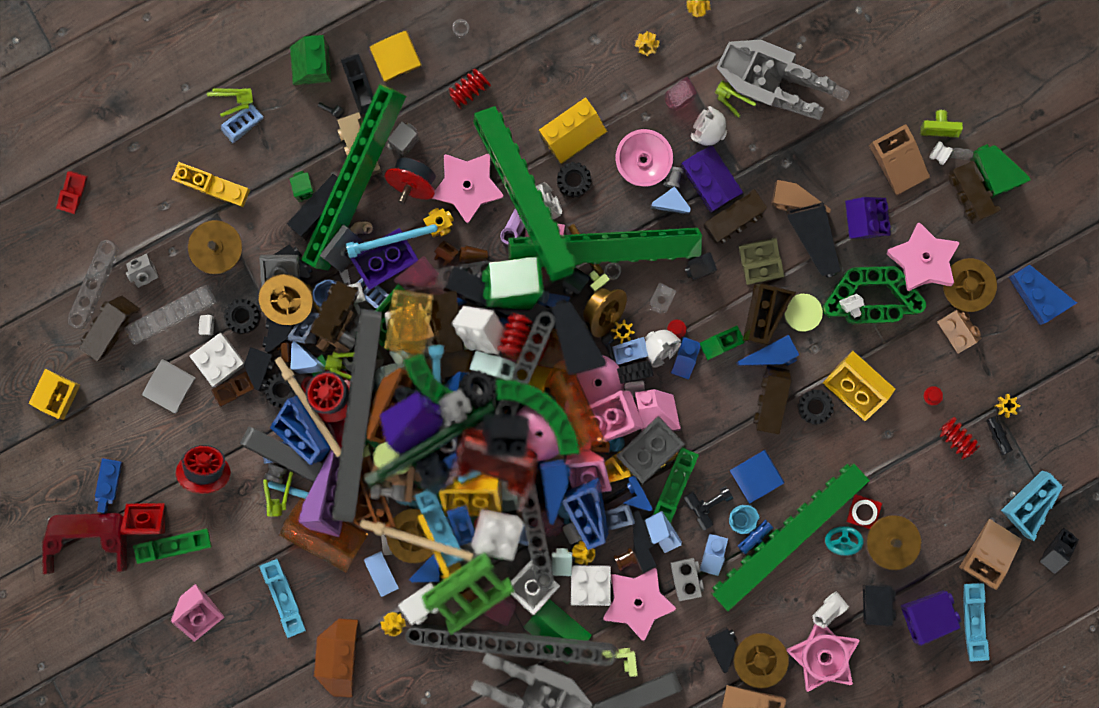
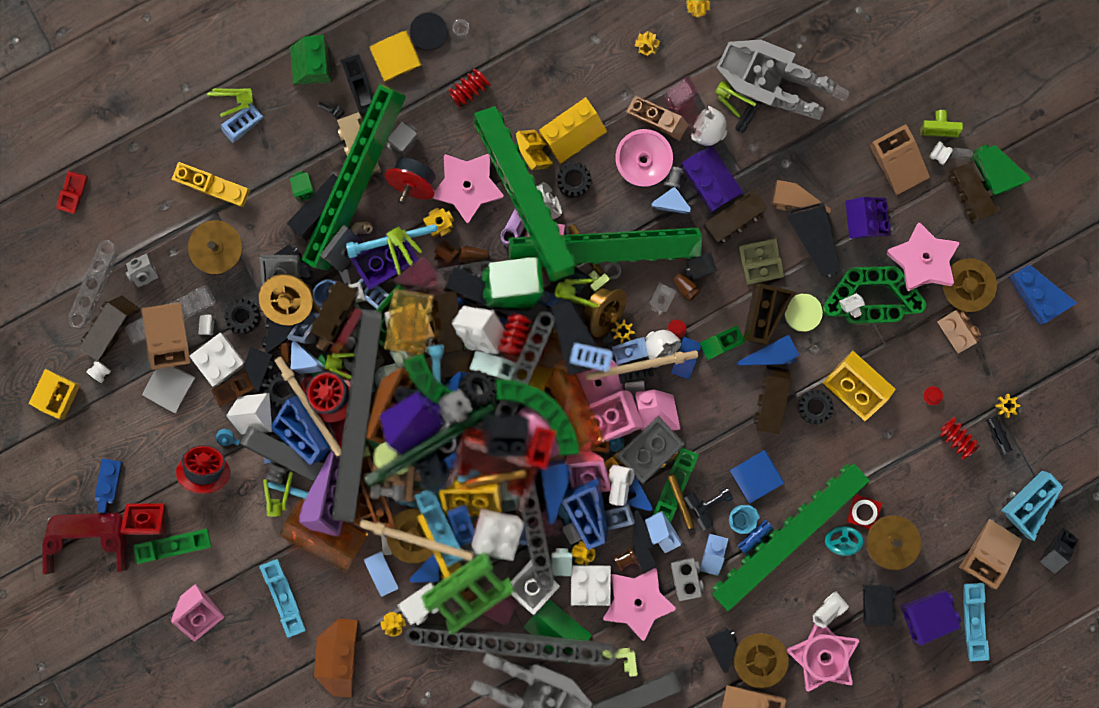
(98, 371): none -> white wheel
(165, 336): none -> medium nougat slope
(226, 437): none -> dark azure piece
(251, 412): none -> white slope
(346, 331): none -> dark red tile
(396, 237): none -> lime plant
(428, 31): none -> black tile
(496, 478): none -> pearl gold bar
(531, 147): none -> yellow slope
(540, 447): none -> red slope
(566, 291): none -> lime plant
(607, 361): none -> light blue slope
(621, 479): none -> white piece
(658, 117): none -> medium nougat slope
(676, 358): none -> tan bar
(680, 500): none -> pearl gold bar
(686, 287): none -> reddish brown cone
(747, 117): none -> black axle

